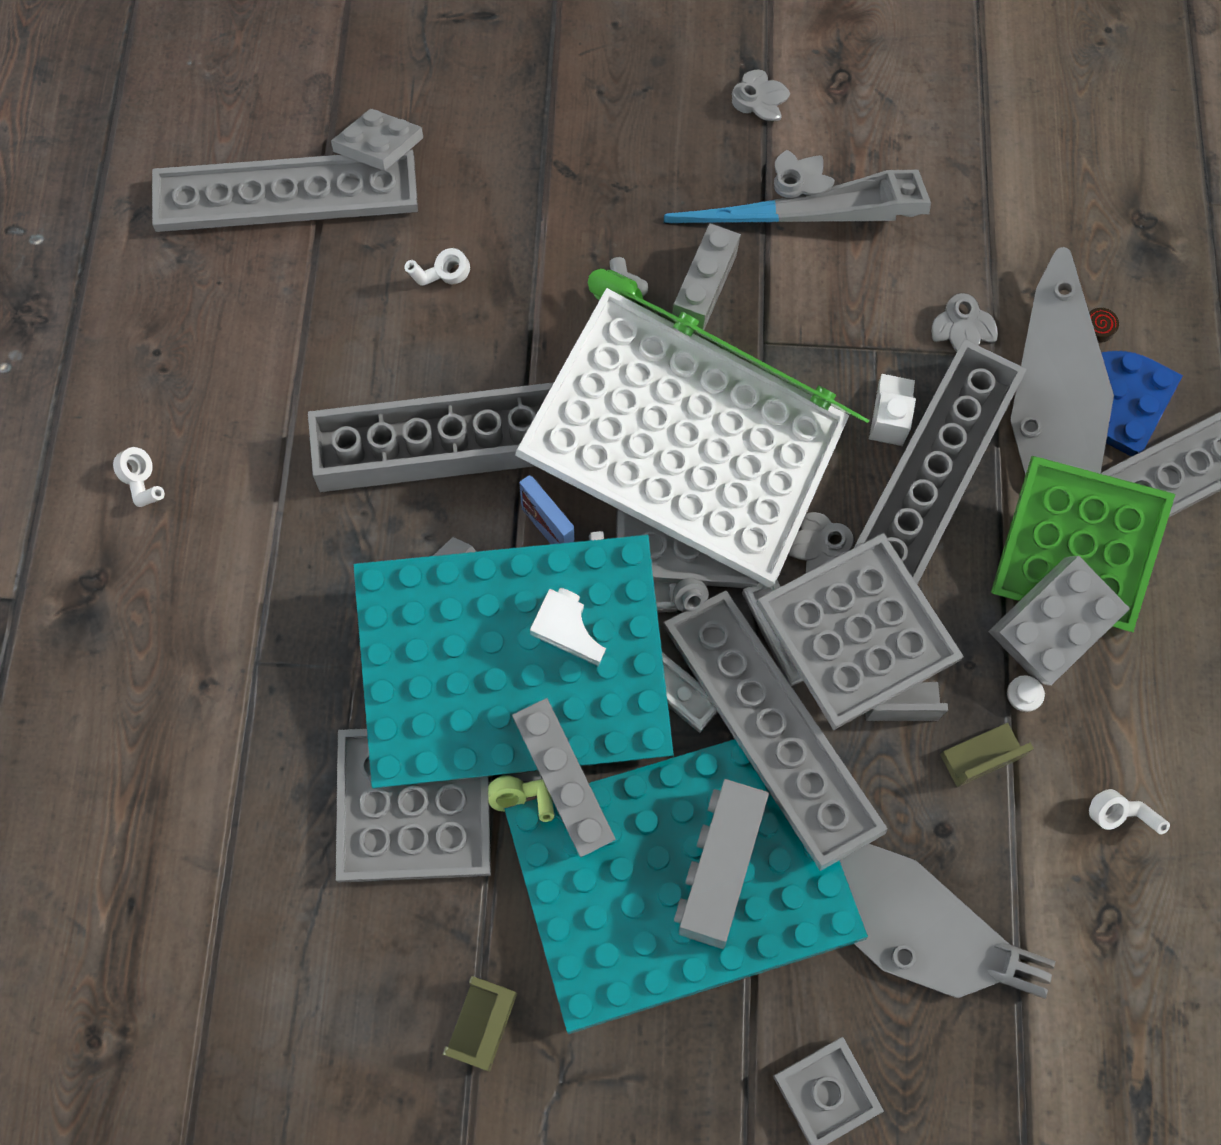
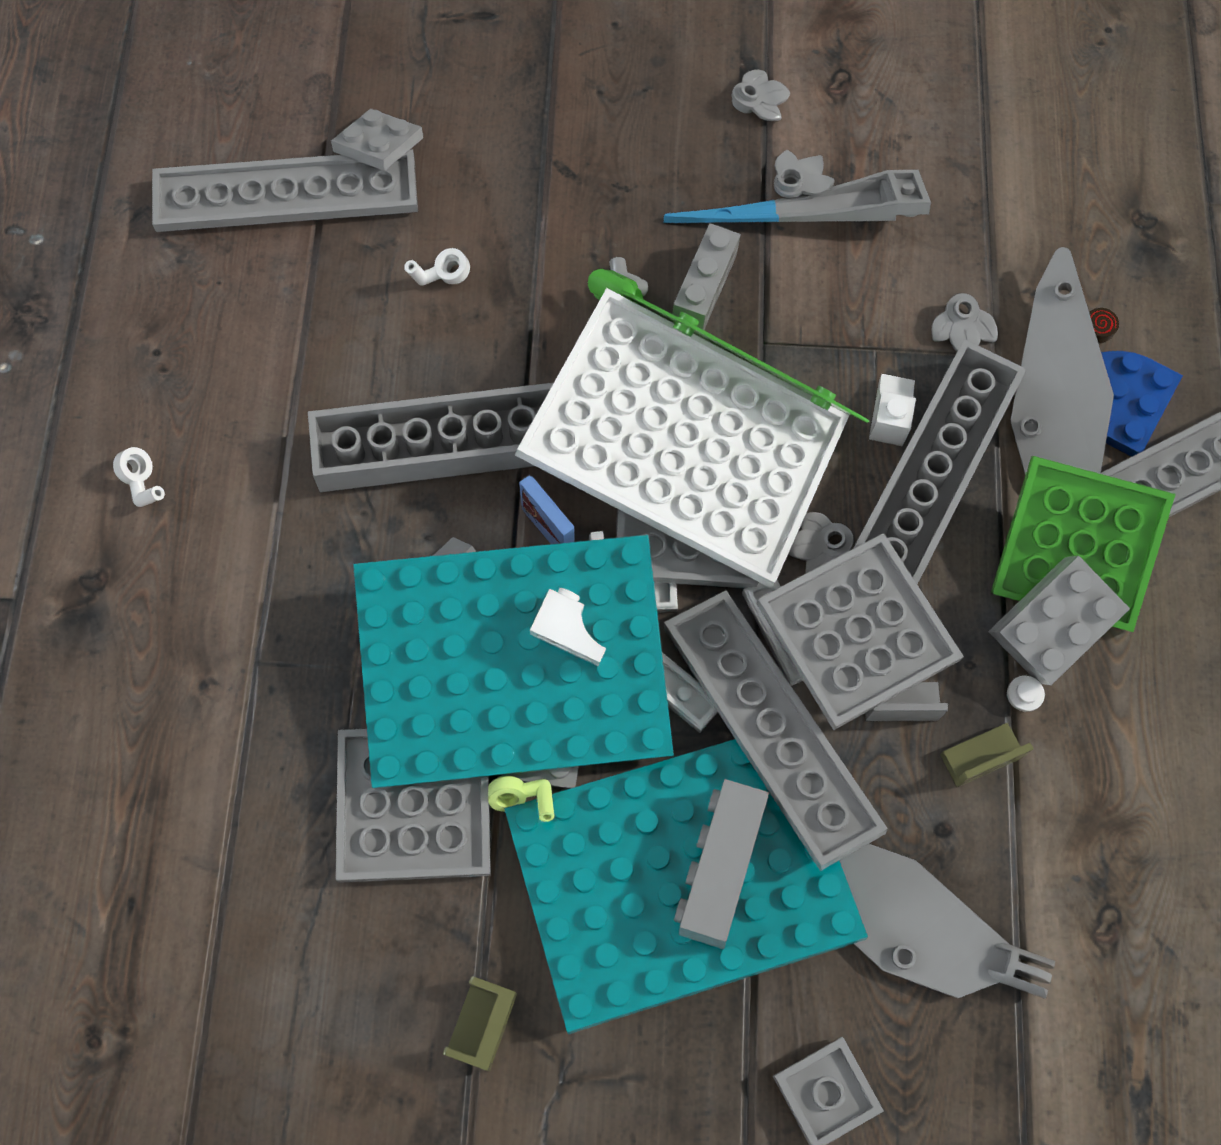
(563, 777): light grey brick -> none
(689, 594): light grey plate -> none
(1111, 809): white plate -> none

